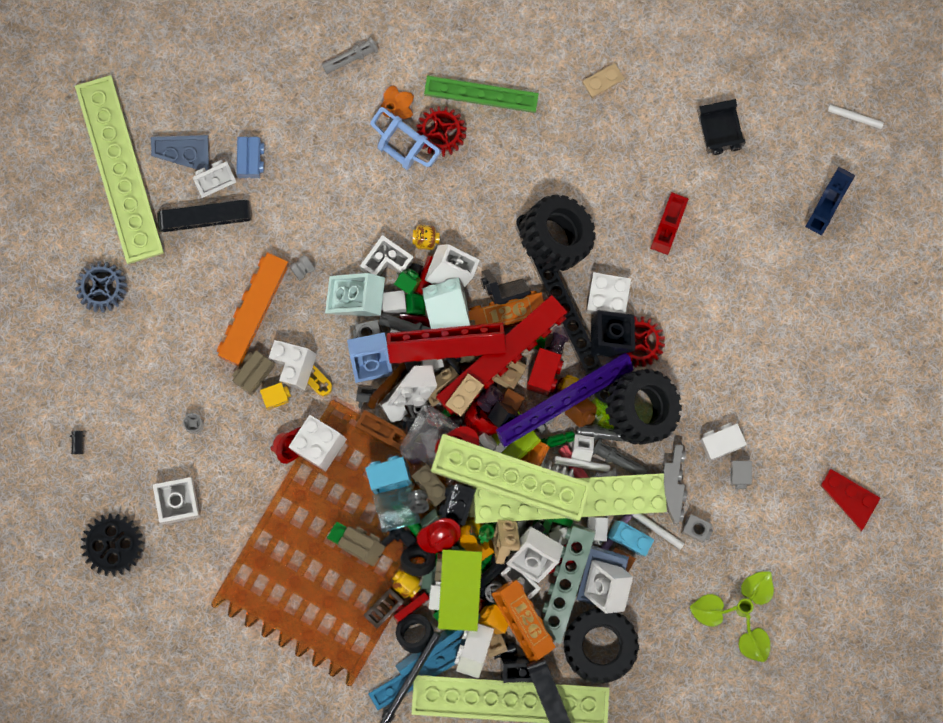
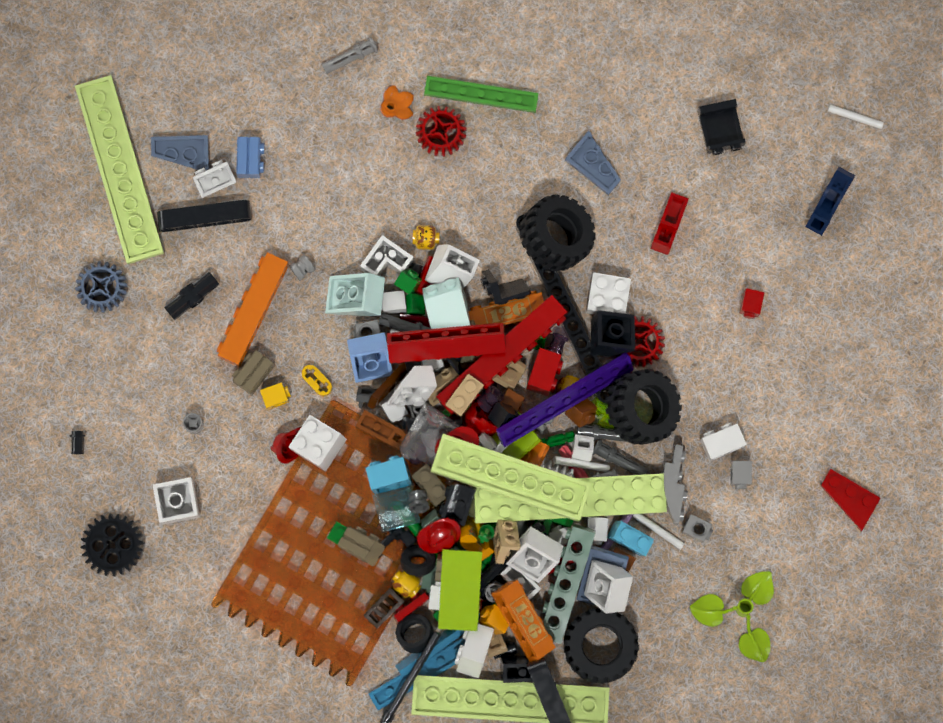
(191, 295): none -> black piece
(296, 361): white brick -> none
(384, 140): light blue bar -> none
(593, 165): none -> sand blue wing
(603, 80): tan plate -> none
(751, 303): none -> red brick

